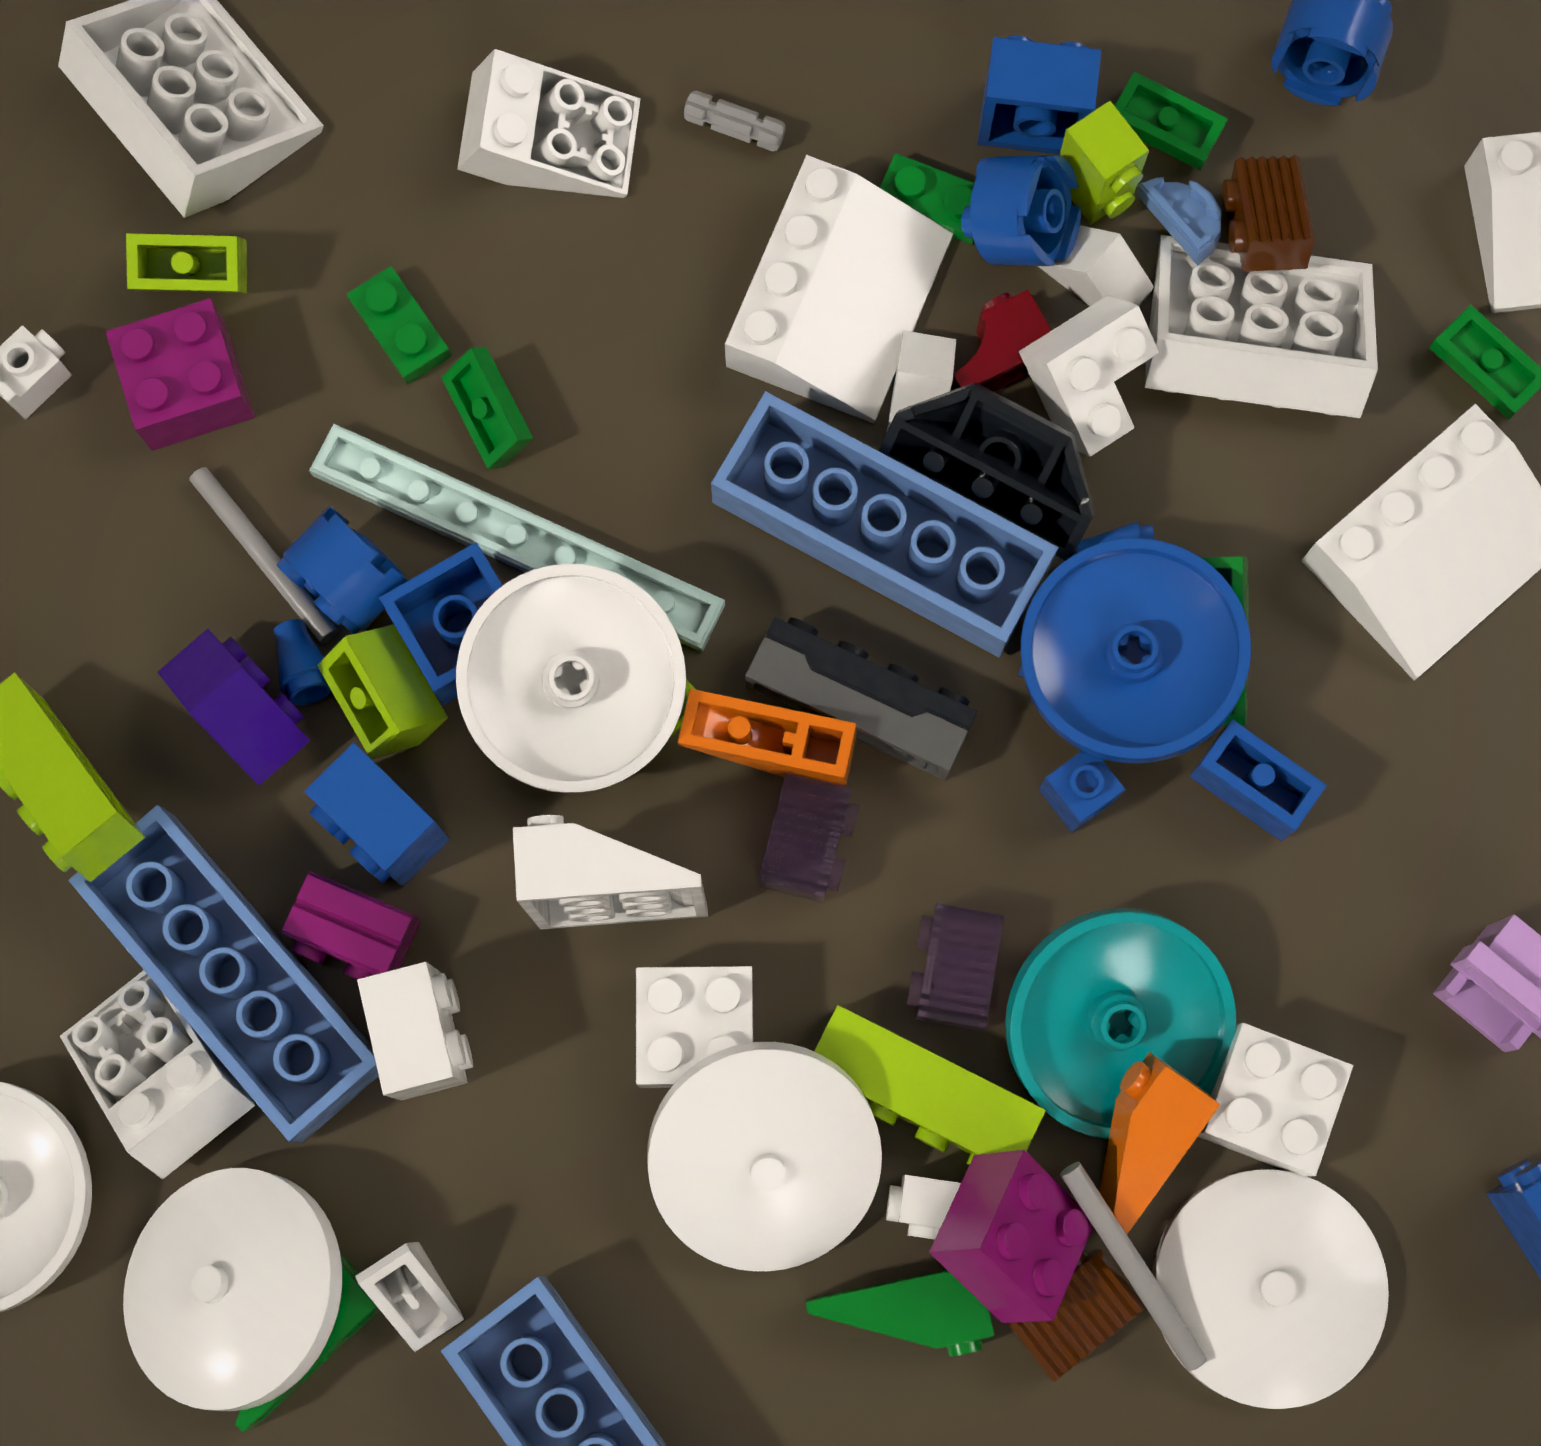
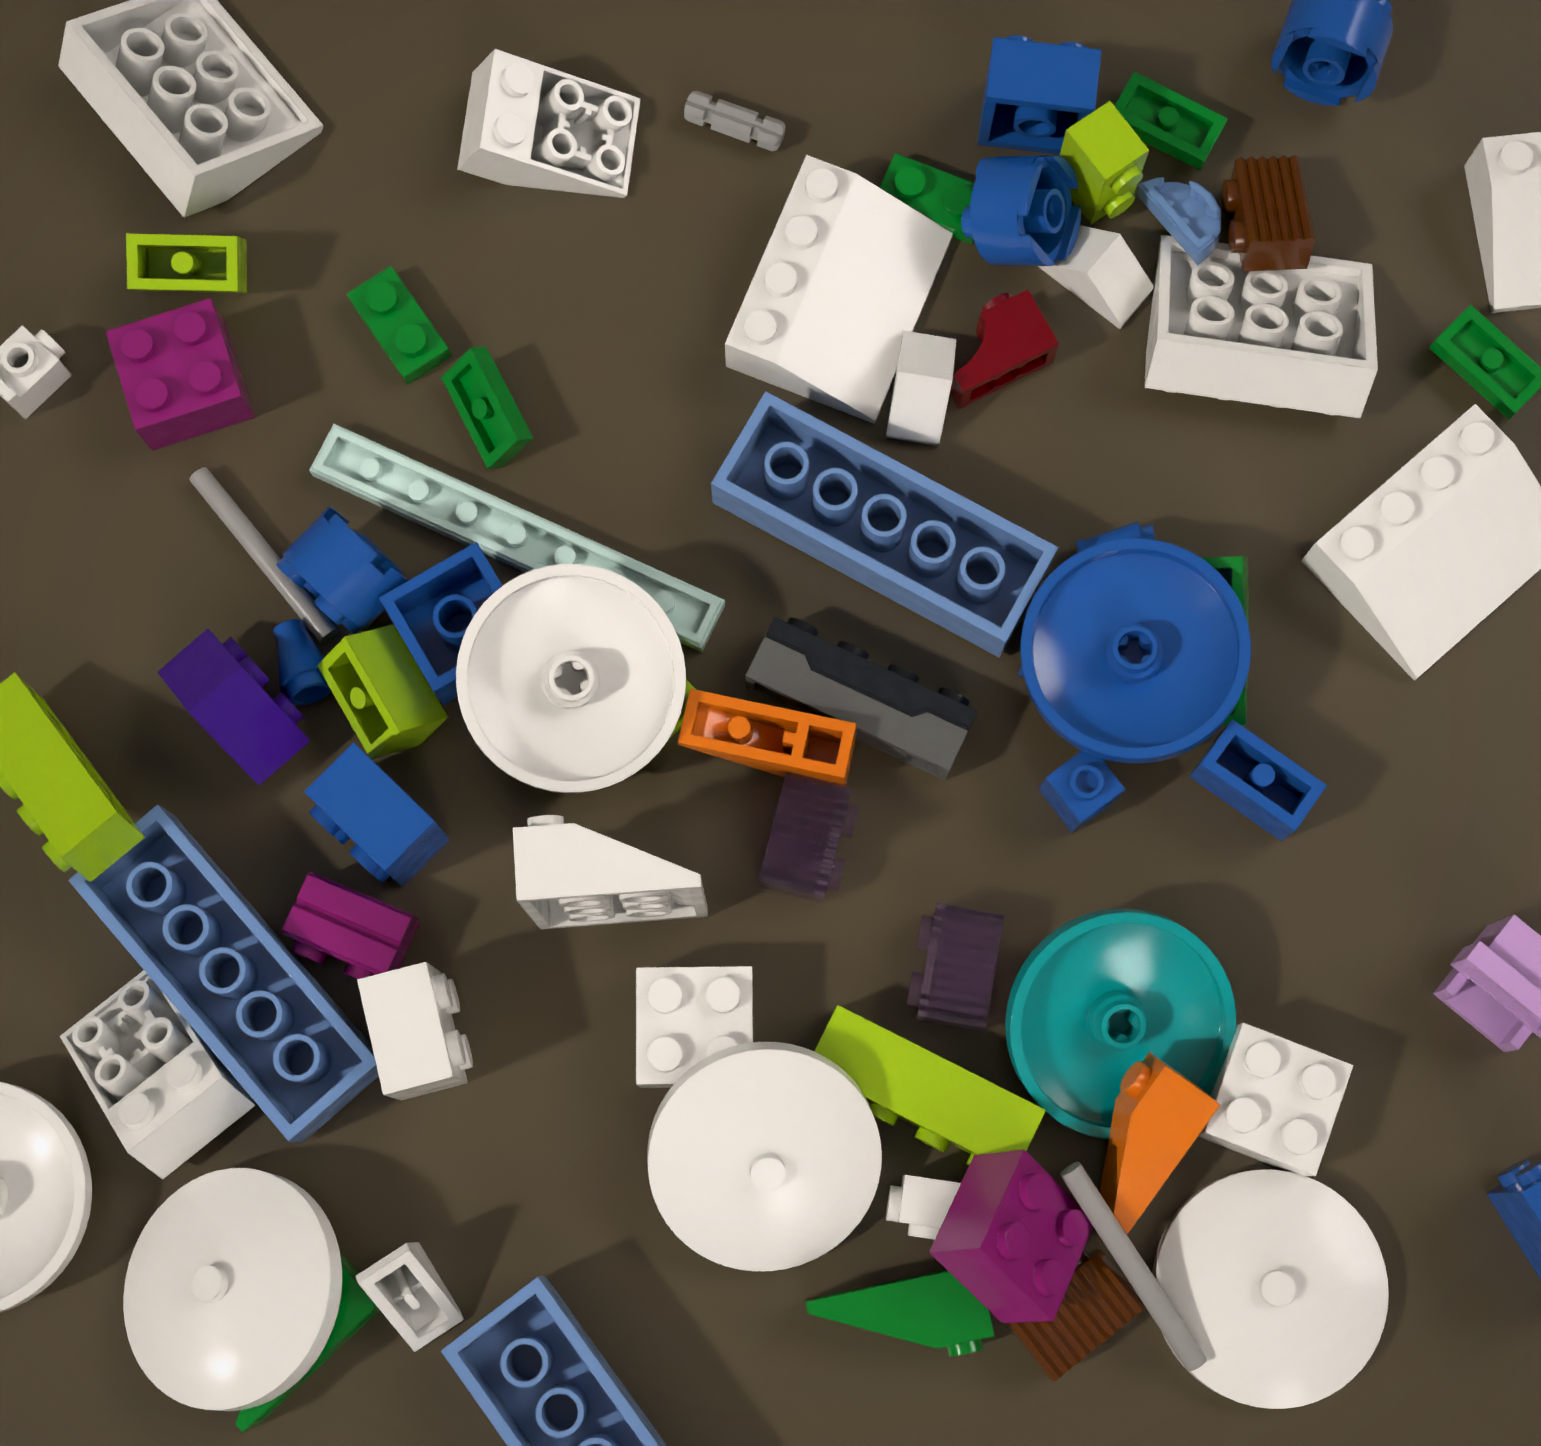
(998, 460): black wedge -> none
(1078, 368): white brick -> none

